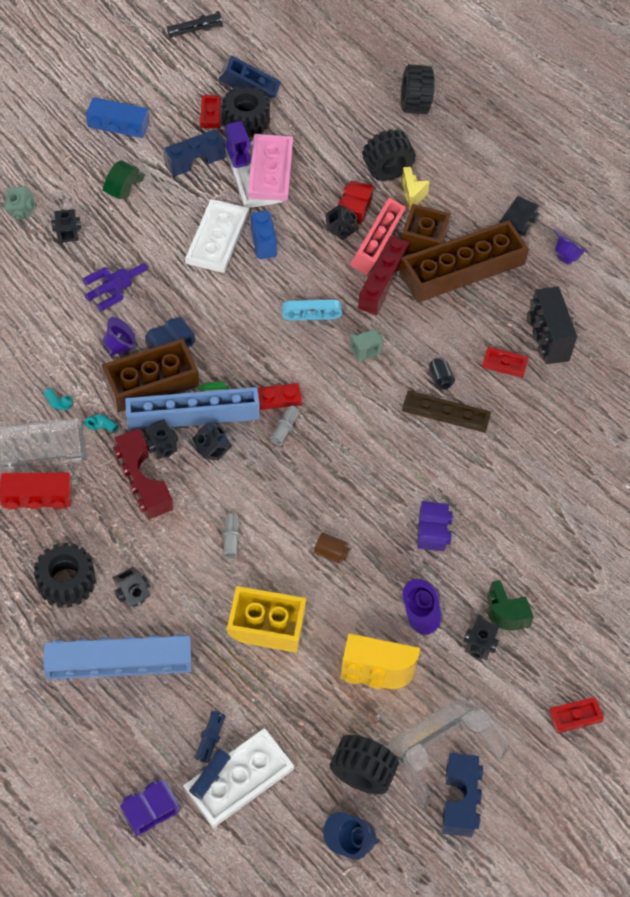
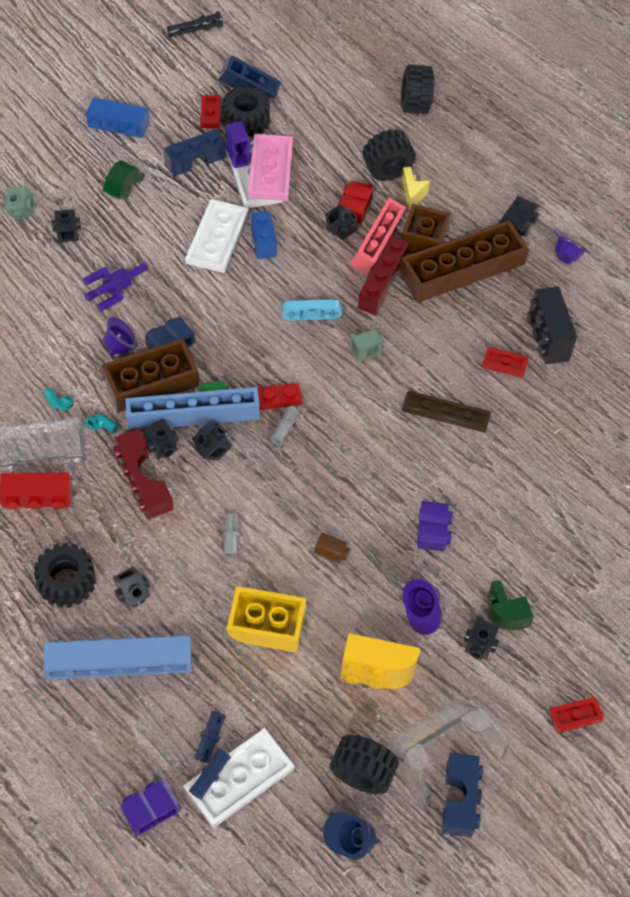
(441, 374): black brick -> none

